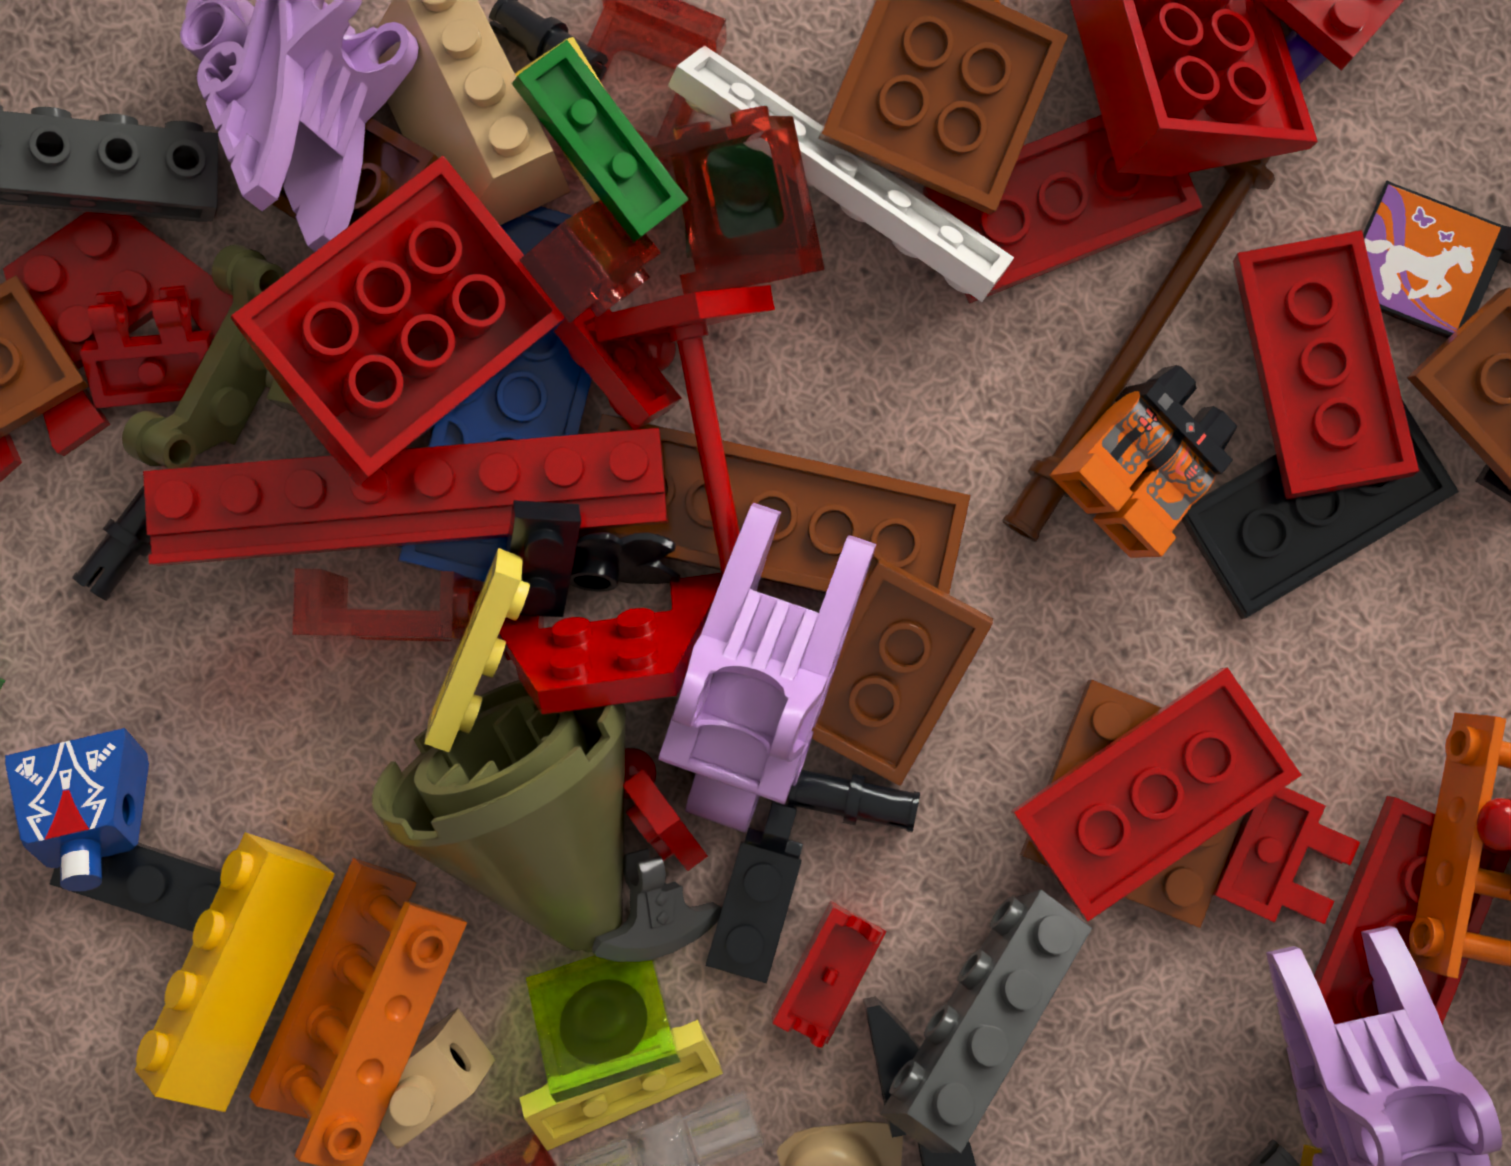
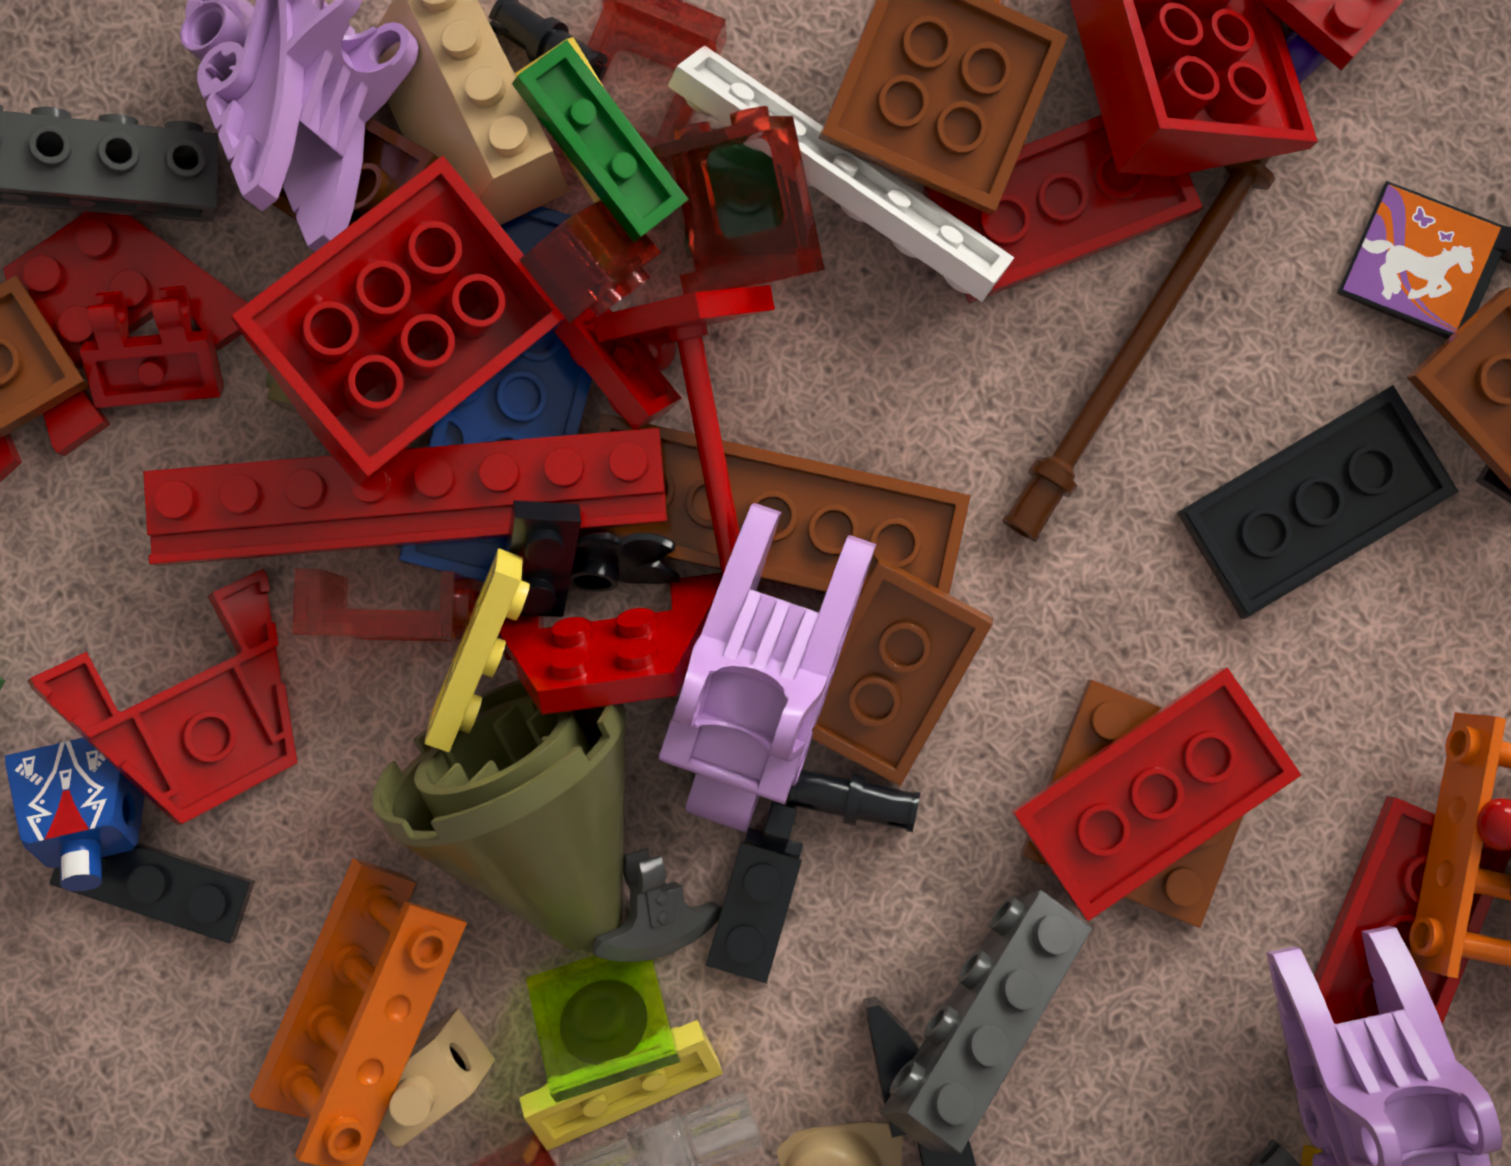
(117, 550): black pin -> none
(202, 735): none -> red wing
(224, 383): olive plate -> none
(232, 973): yellow brick -> none
(655, 815): red plate -> none
(827, 974): red hinge -> none
(1147, 462): hips -> none
(1270, 851): red plate -> none
(1325, 365): red plate -> none

